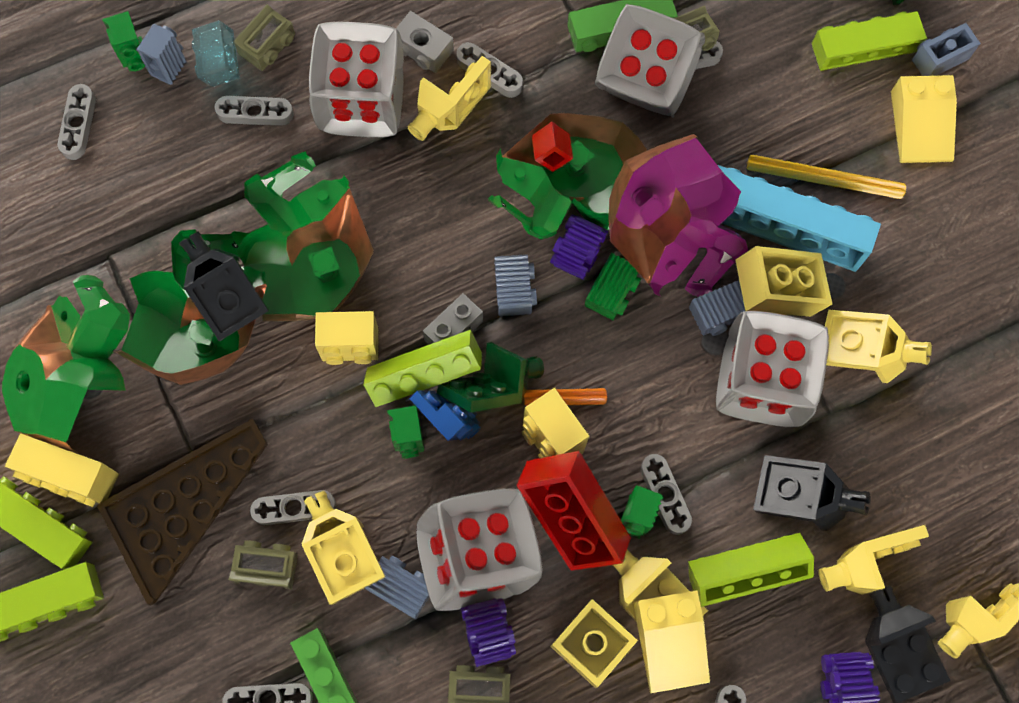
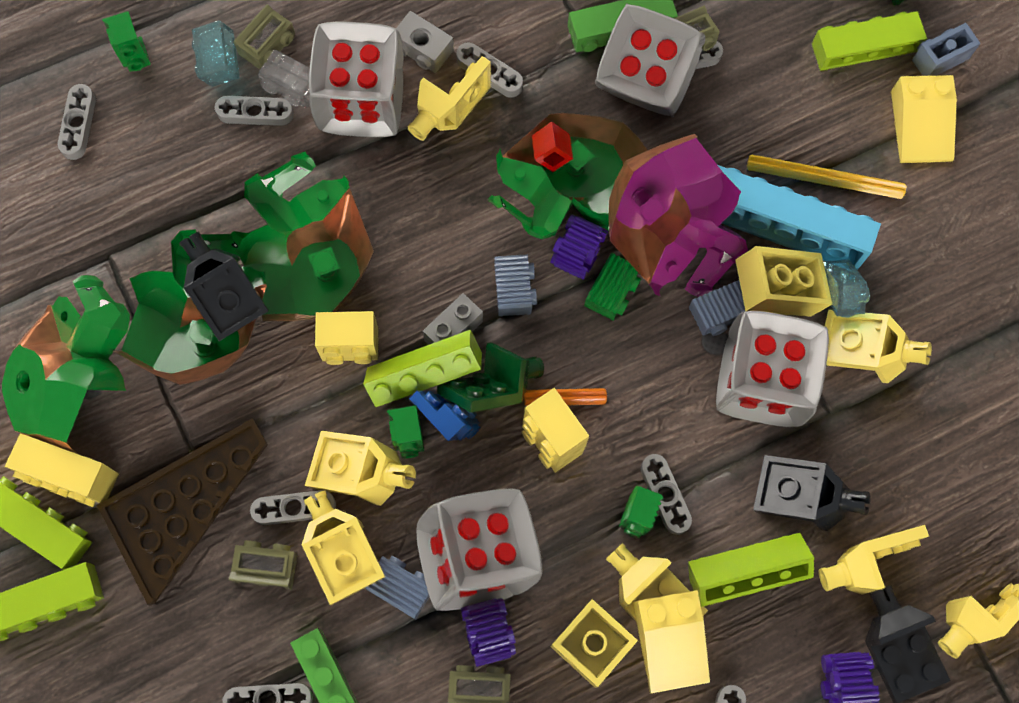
(162, 53): sand blue brick -> none
(287, 78): none -> clear brick
(357, 467): none -> light yellow plate
(574, 511): red brick -> none
(846, 288): none -> clear light blue brick

